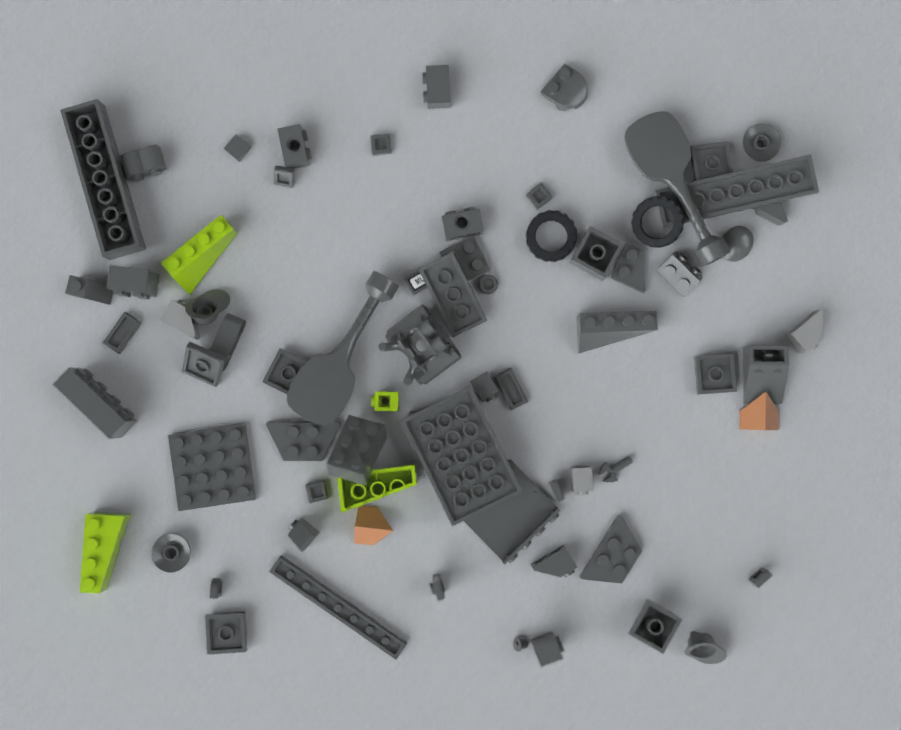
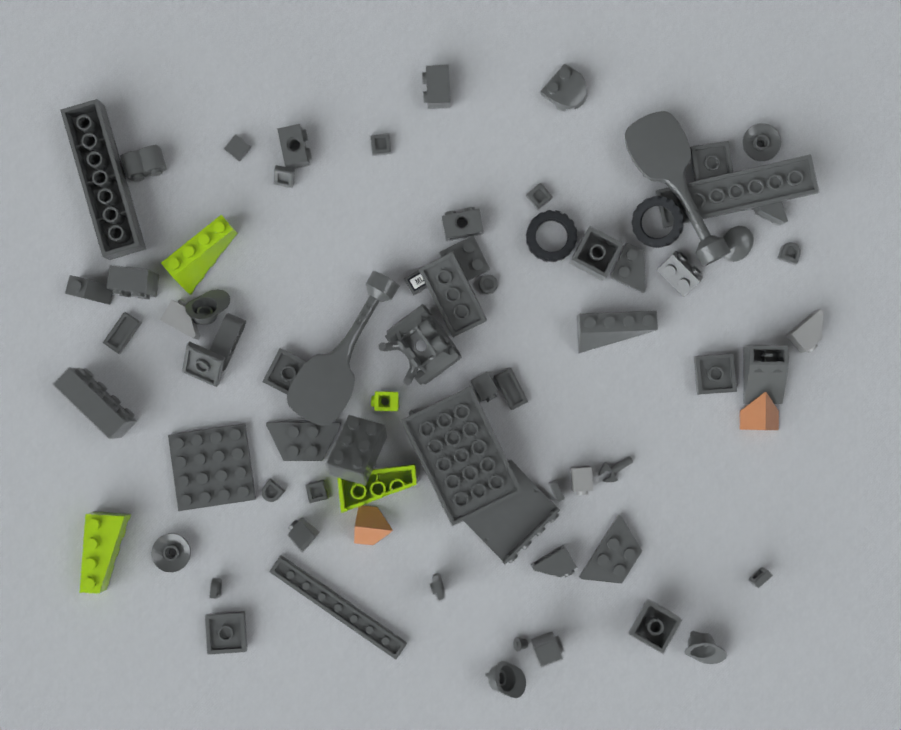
(272, 491): none -> dark grey tile
(507, 679): none -> dark grey piece
(790, 253): none -> dark grey tile

